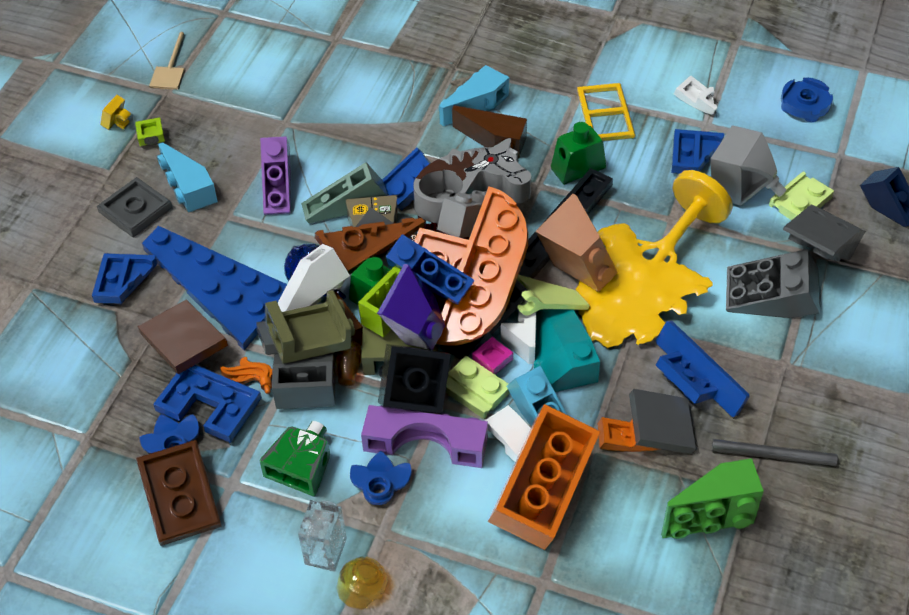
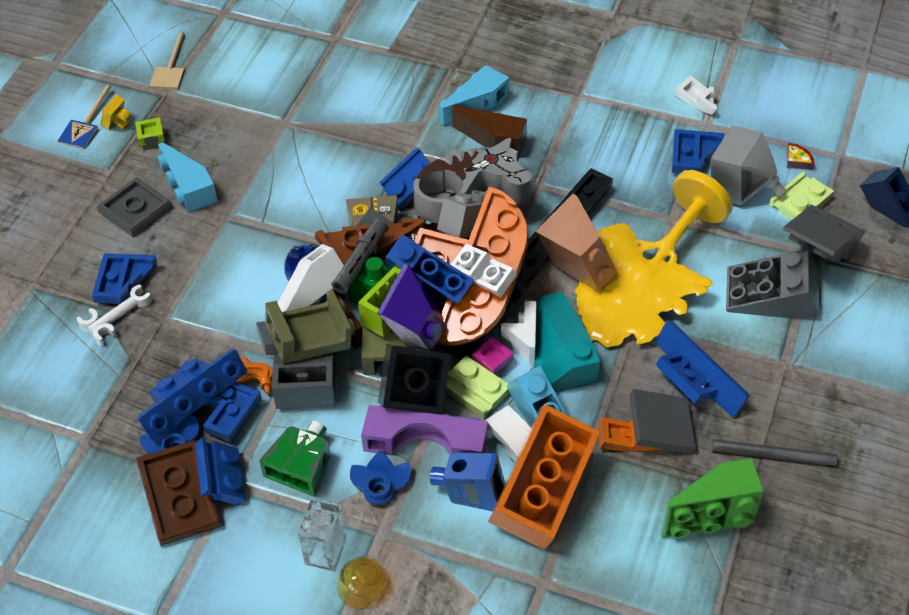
(80, 133): none -> piece
(102, 326): none -> white bar
(182, 336): reddish brown tile -> none
(188, 391): none -> blue bracket
(217, 283): blue wing -> none
(220, 471): none -> blue plate
(276, 175): medium lavender slope -> none
(331, 201): sand green slope -> none
(348, 364): clear orange cone -> none
(374, 233): none -> dark grey pin
(471, 479): none -> blue torso
(485, 271): none -> white slope
(548, 296): yellowish green flag -> none
(578, 153): green torso -> none
(608, 111): yellow window -> none
(799, 157): none -> tile
(811, 109): blue plate -> none

